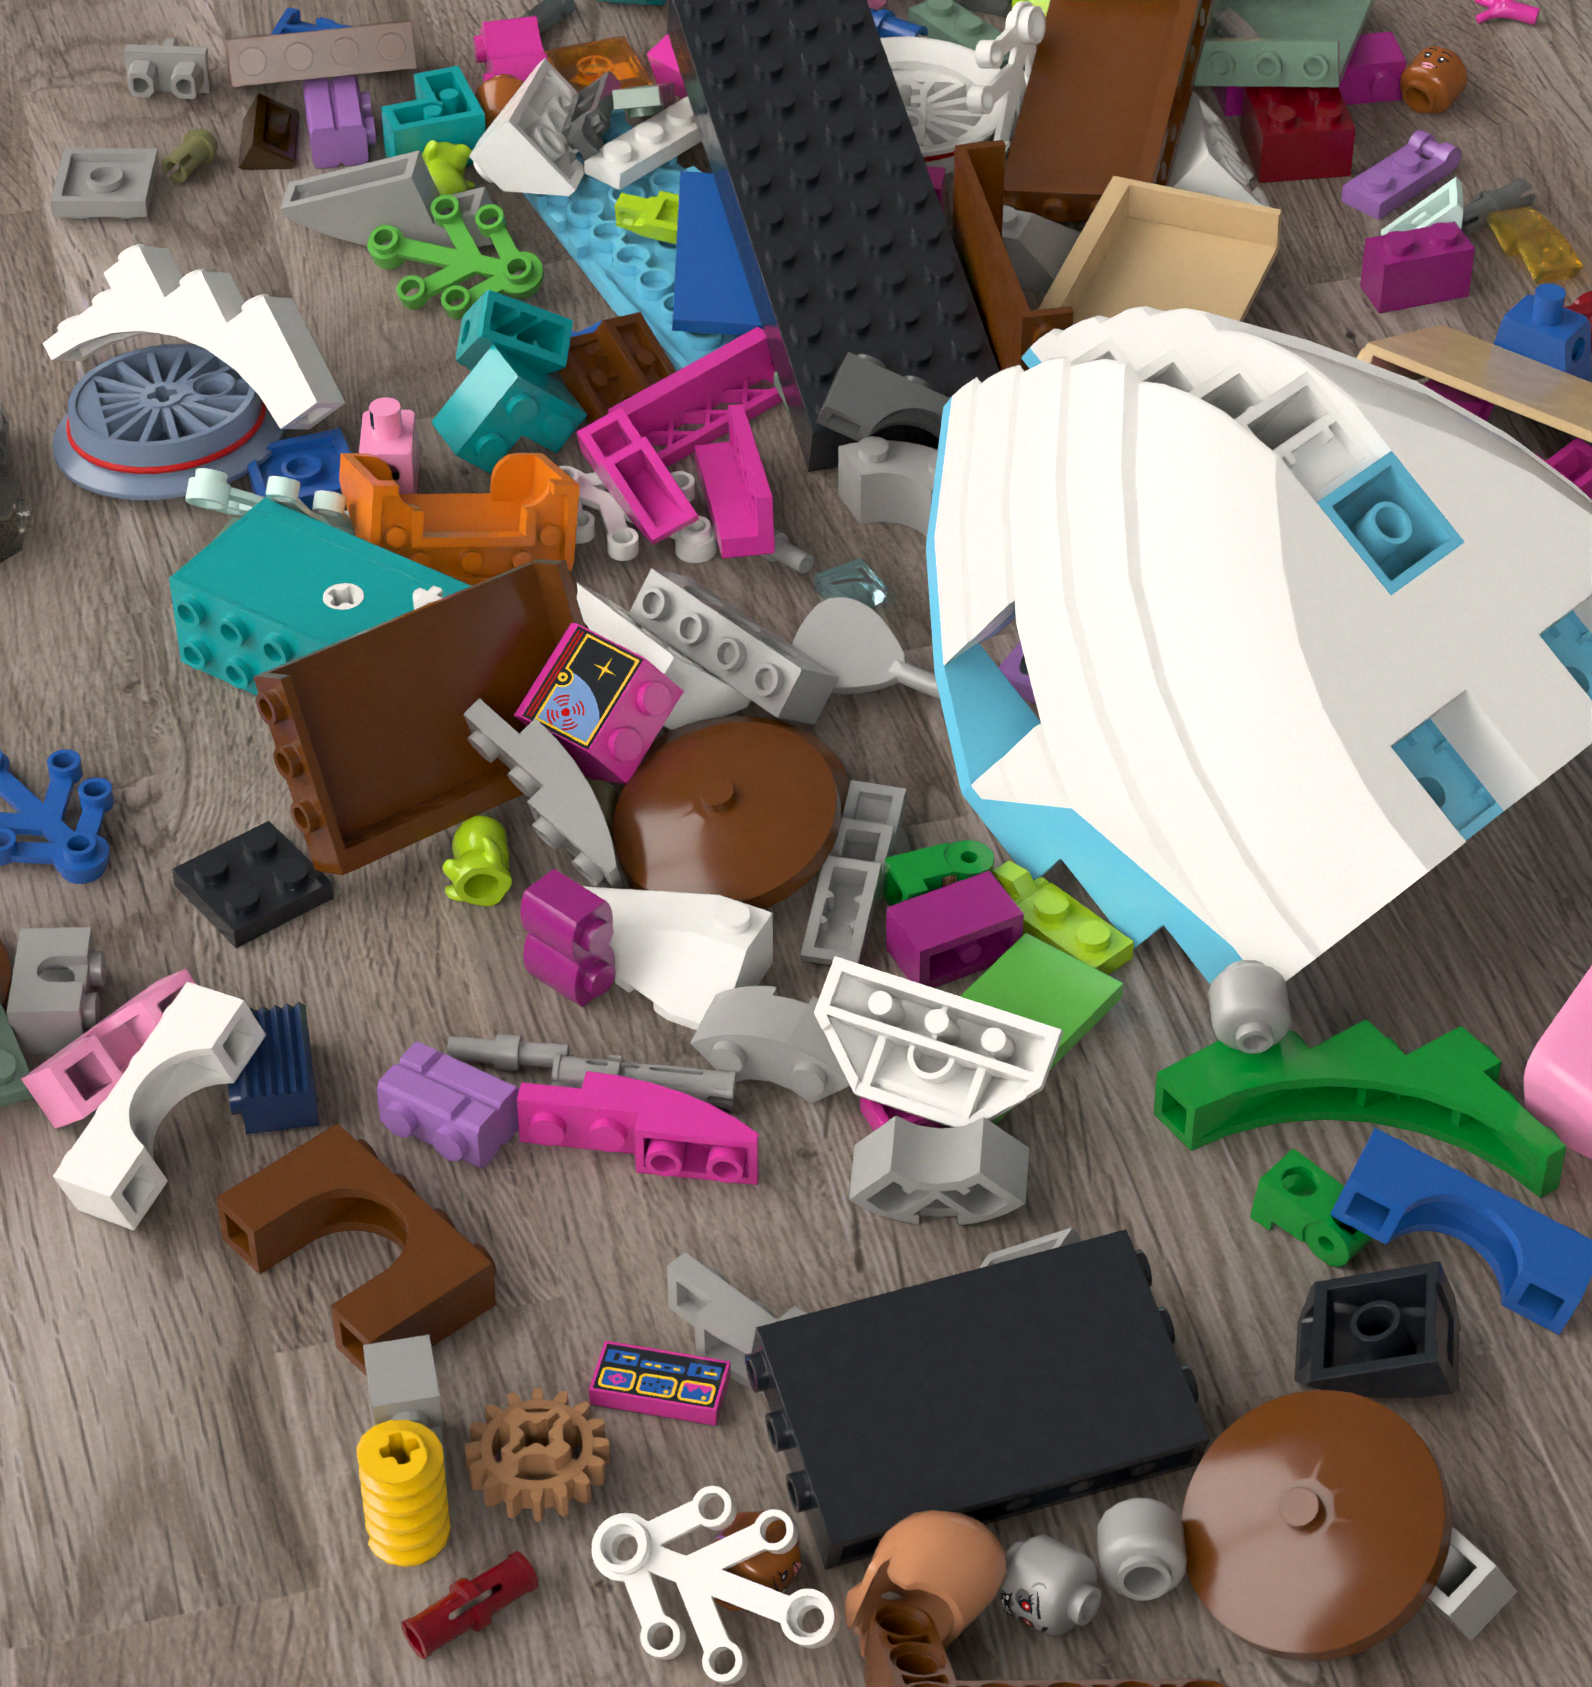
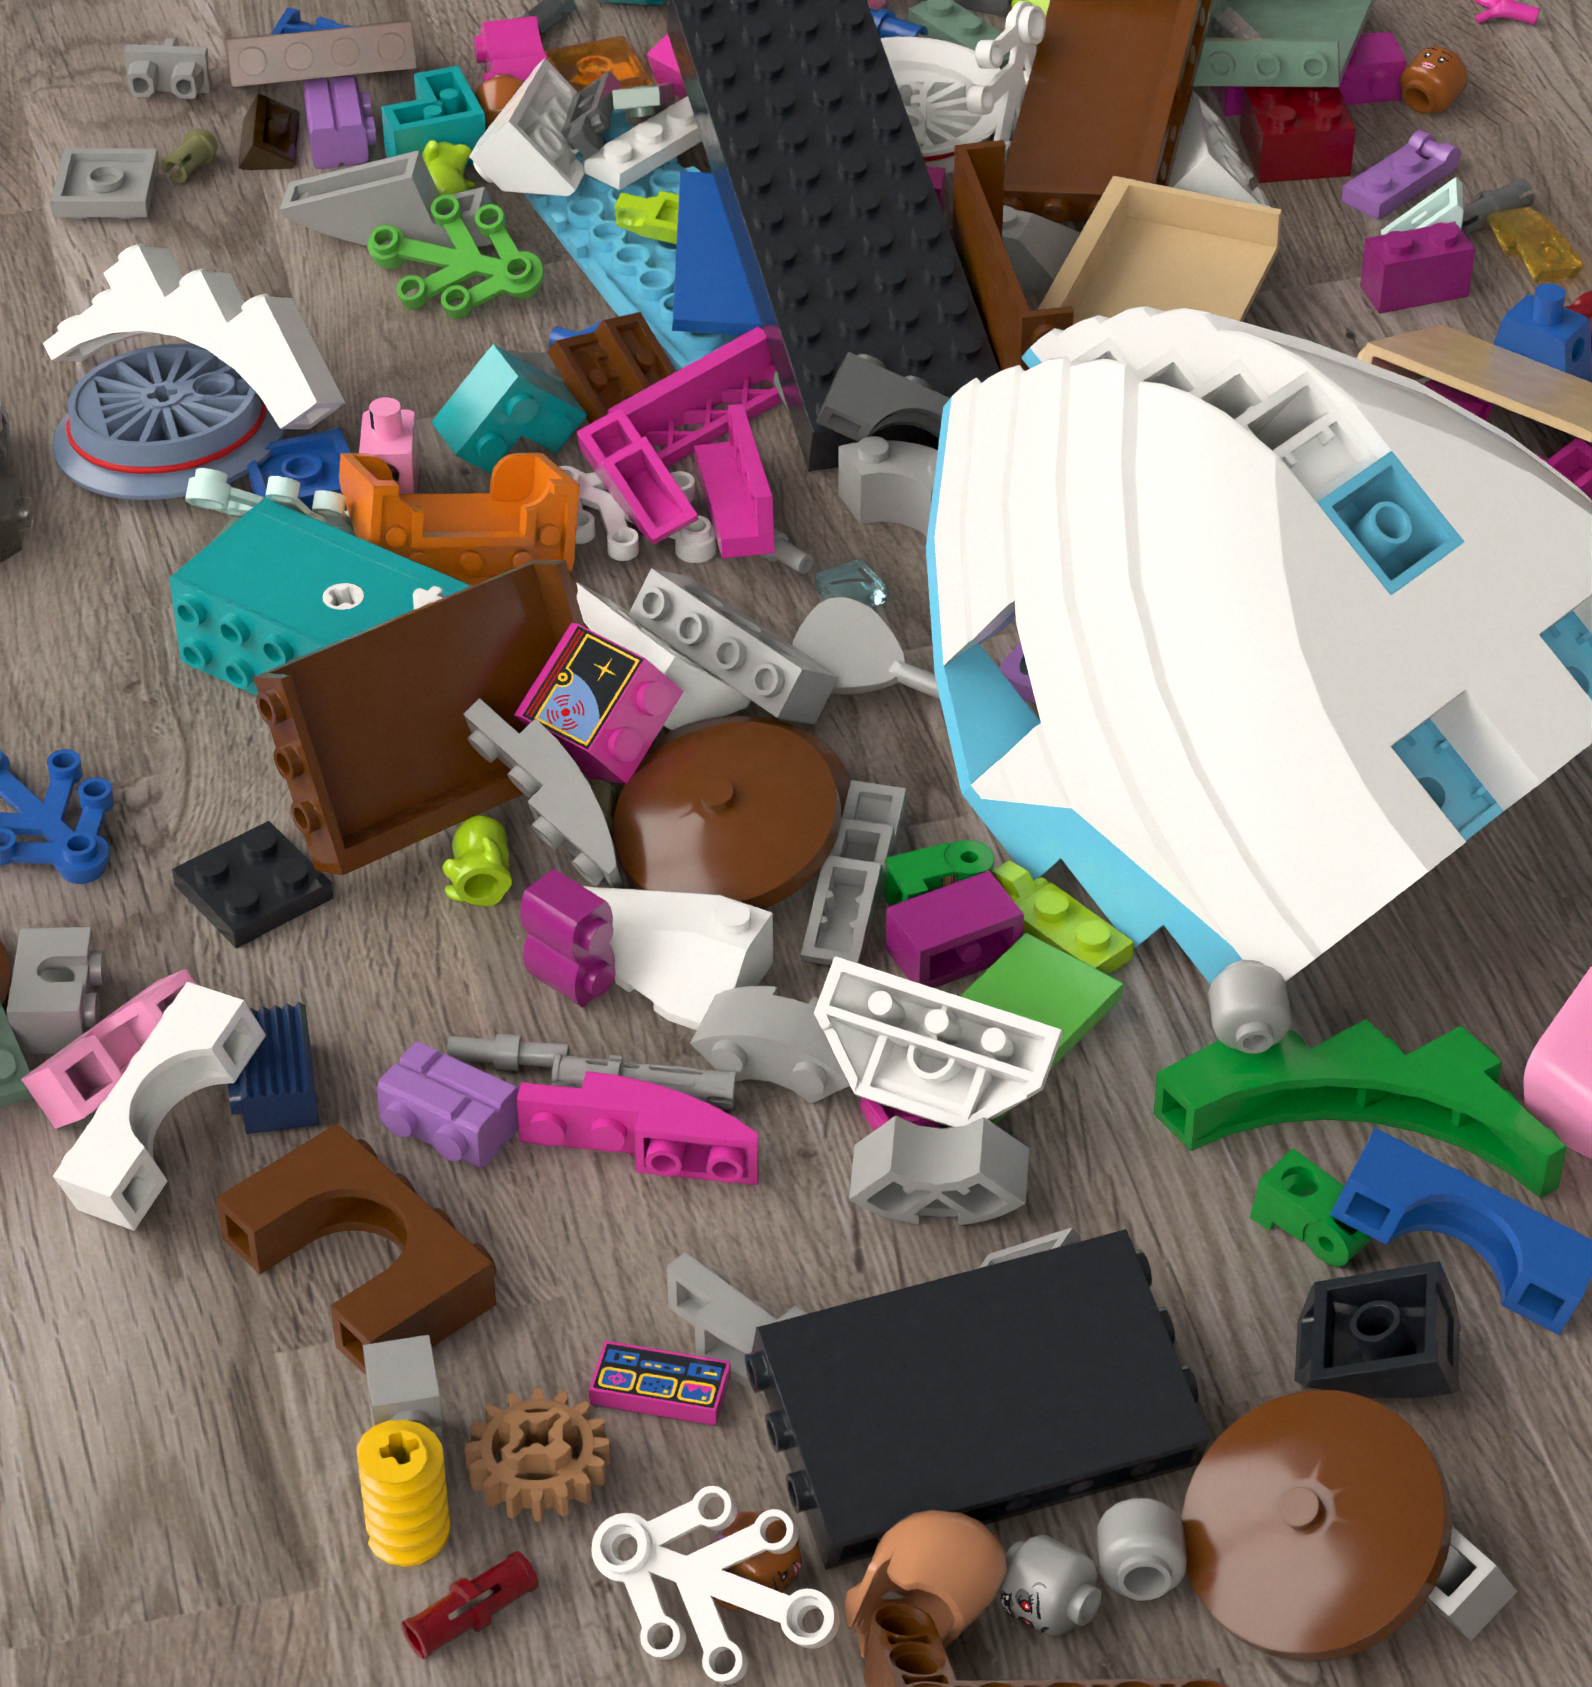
(516, 327): teal torso -> none

